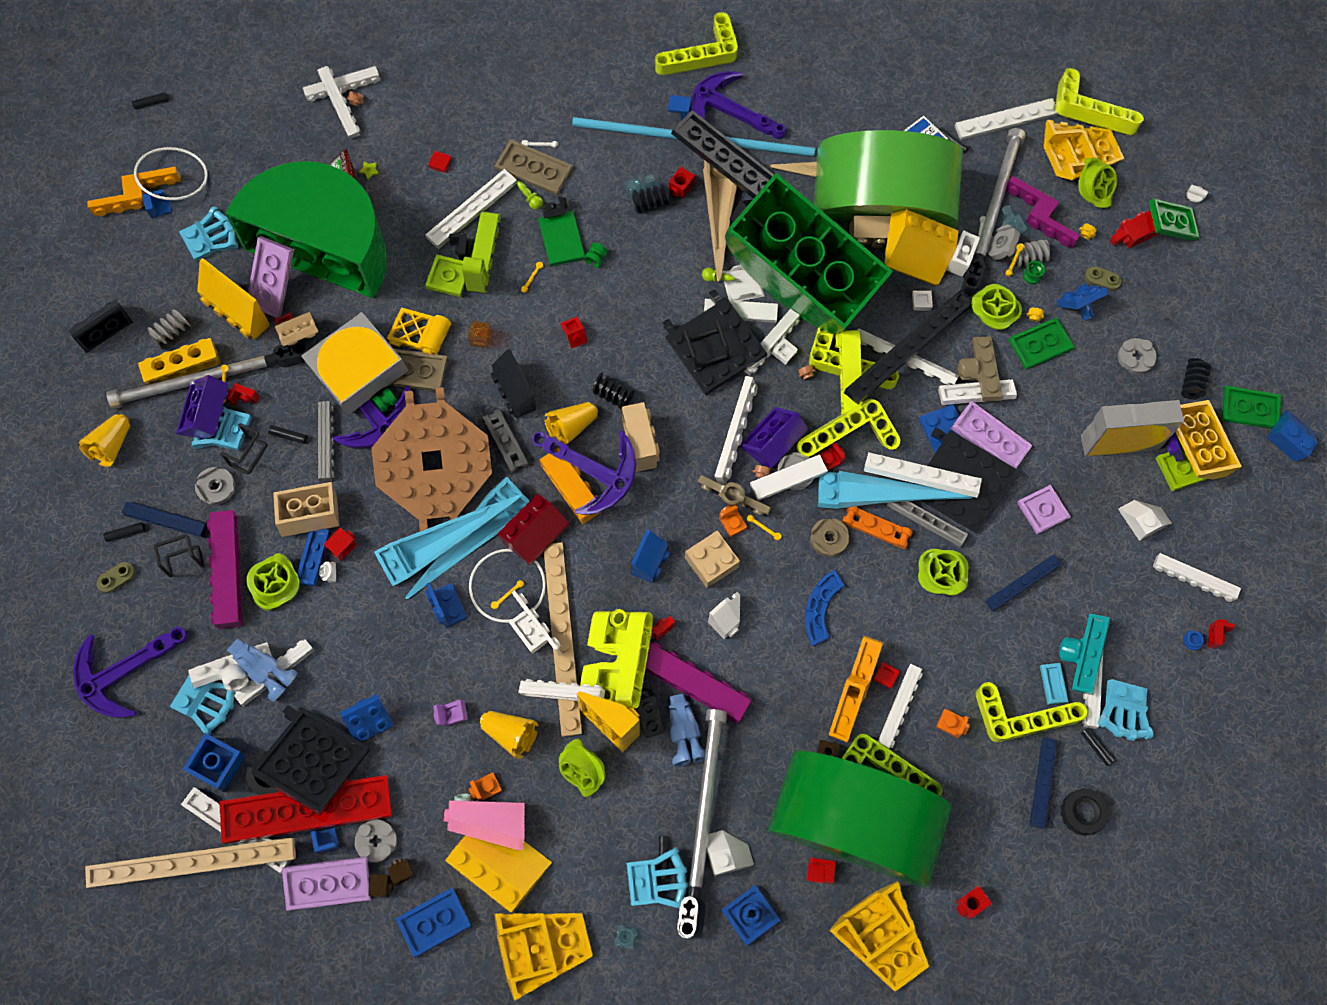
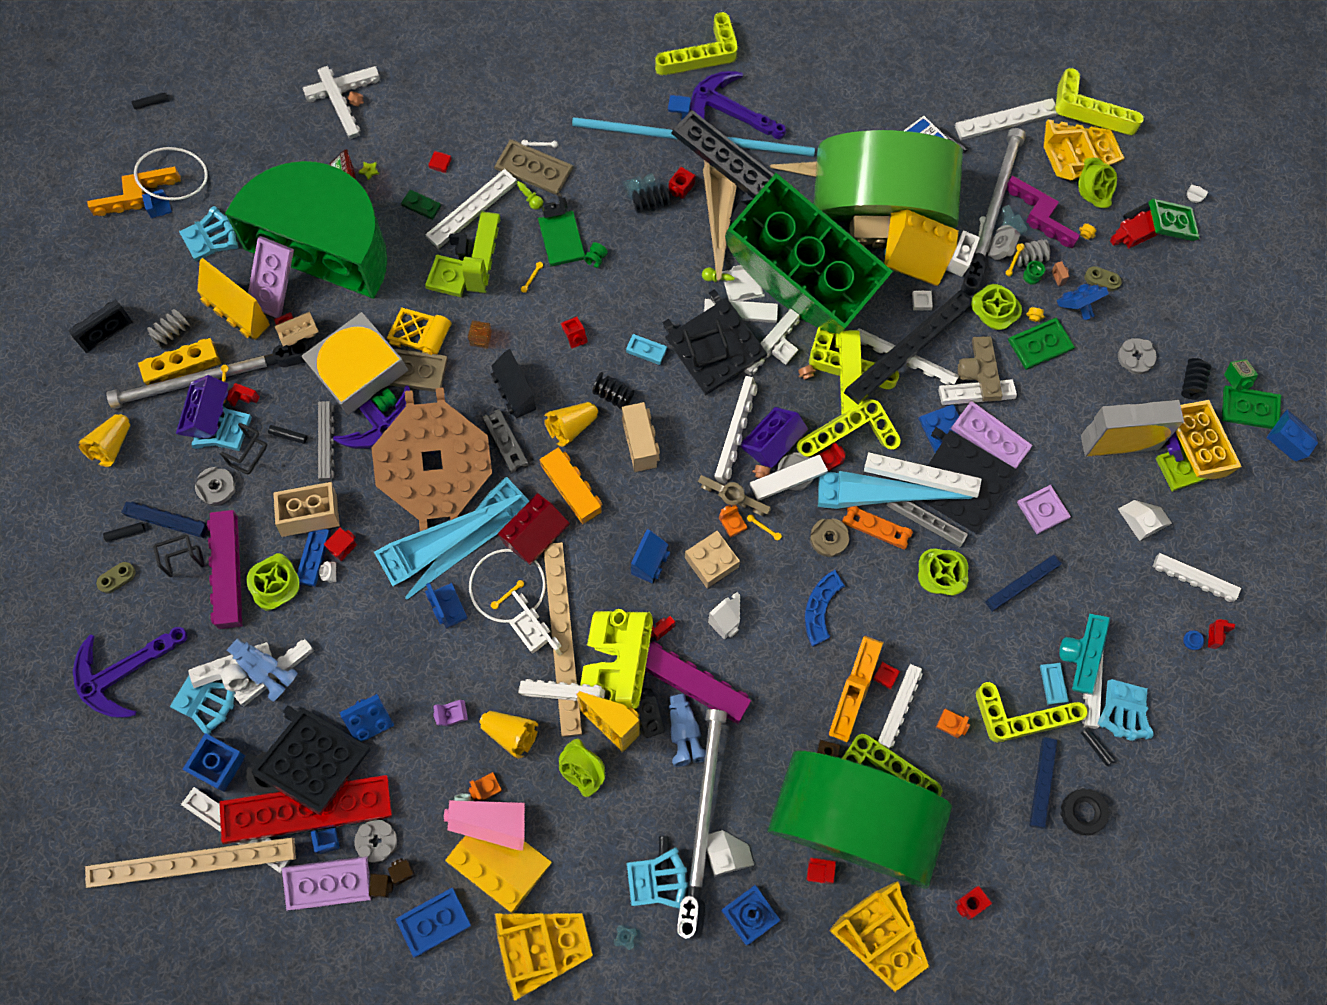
(421, 204): none -> dark green plate
(611, 478): dark purple piece -> none
(646, 349): none -> medium azure plate
(1060, 273): none -> nougat plate
(1132, 214): none -> black piece
(1241, 374): none -> green brick

